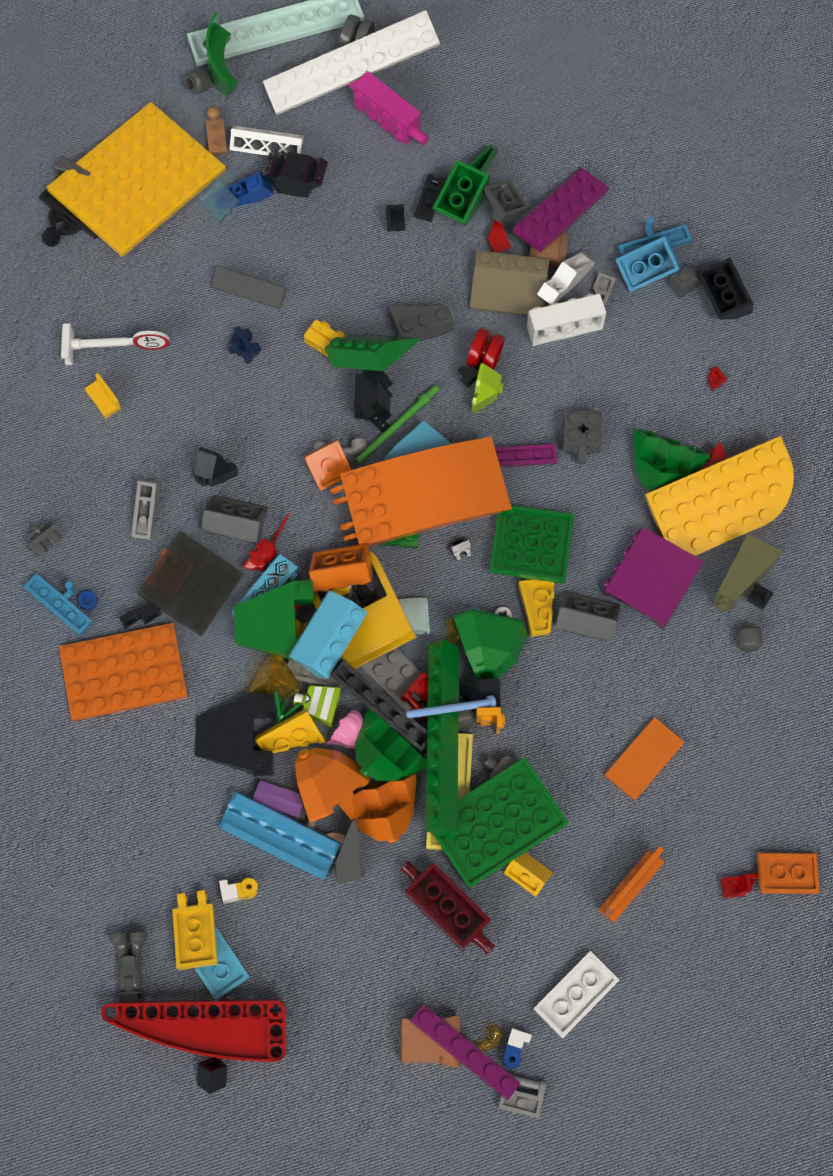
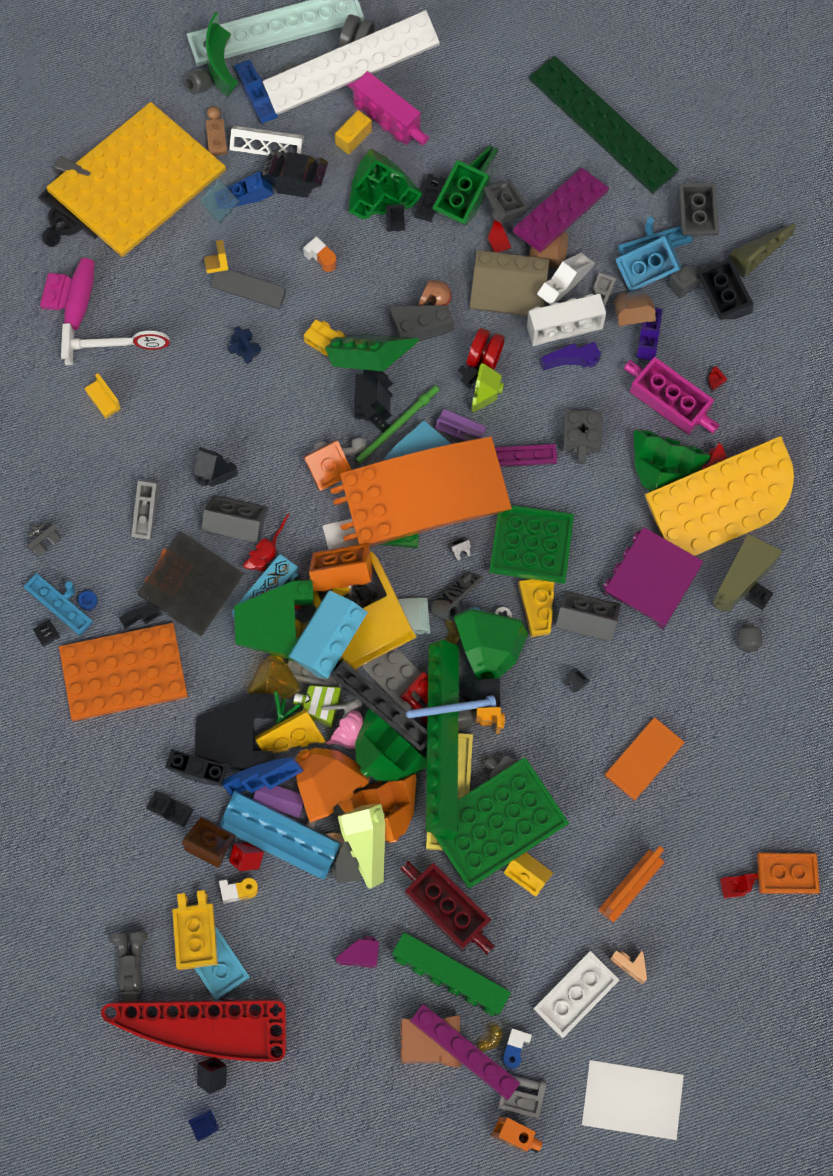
(46, 633): none -> black tile
(70, 293): none -> dark pink plate
(169, 809): none -> black slope
(196, 768): none -> black slope
(204, 1125): none -> clear blue panel
(208, 842): none -> reddish brown bracket
(217, 262): none -> yellow panel
(246, 856): none -> red panel
(255, 91): none -> blue slope
(265, 774): none -> blue slope
(321, 254): none -> leg
(335, 535): none -> white sticker
(346, 706): none -> light grey plant
(353, 132): none -> yellow brick
(360, 954): none -> magenta slope
(366, 835): none -> yellowish green wedge
(380, 184): none -> green brick
(436, 293): none -> nougat helmet
(448, 602): none -> dark grey door
(451, 974): none -> green brick
(459, 426): none -> medium lavender piece
(508, 1132): none -> orange torso
(571, 355): none -> dark purple slope
(577, 678): none -> black tile
(603, 124): none -> dark green plate
(632, 1100): none -> white sticker
(634, 307): none -> medium nougat slope
(636, 969): none -> light nougat slope
(649, 337): none -> dark purple slope
(671, 396): none -> dark pink brick
(698, 209): none -> dark grey slope
(756, 251): none -> olive wedge

